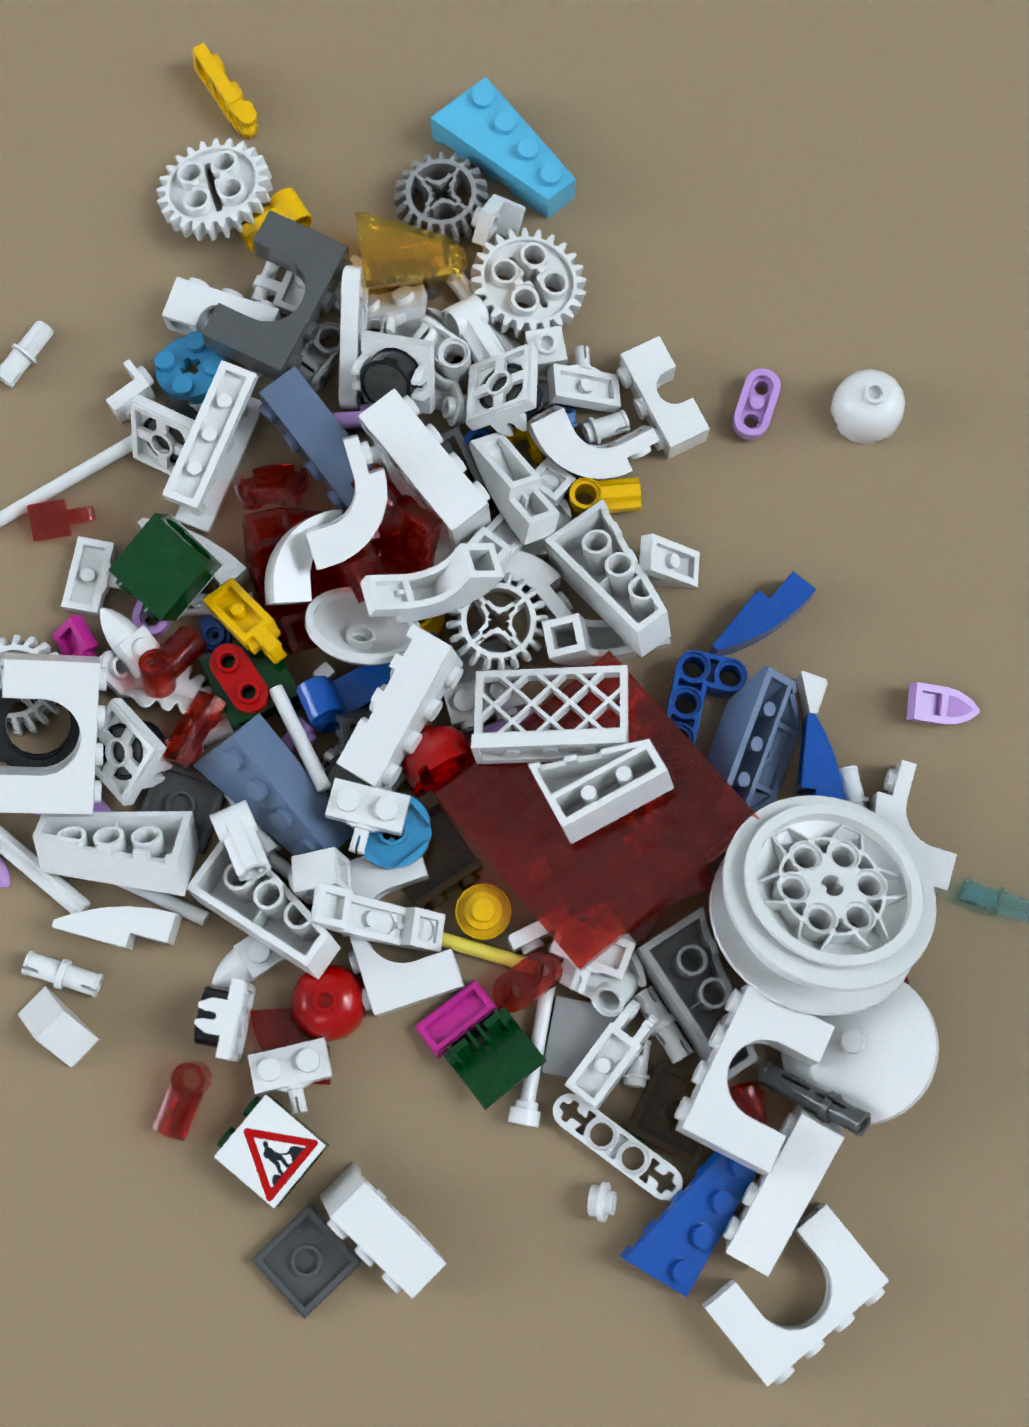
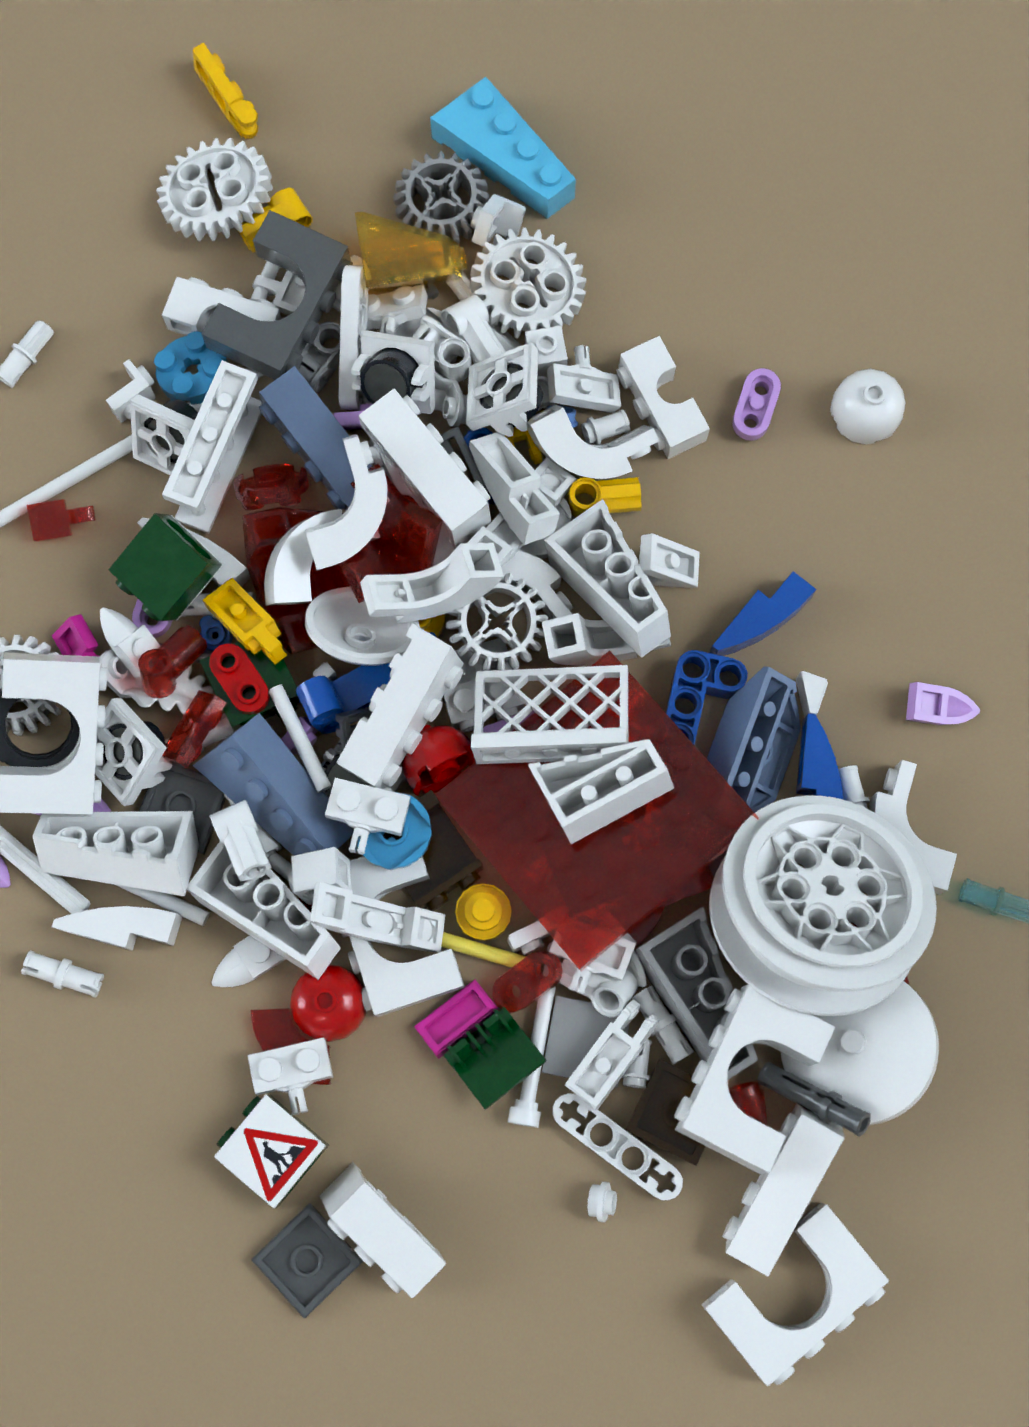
(57, 1027): white slope -> none
(89, 576): white plate -> none
(181, 1102): clear red piece -> none
(225, 1019): white piece -> none
(689, 1229): blue wing -> none

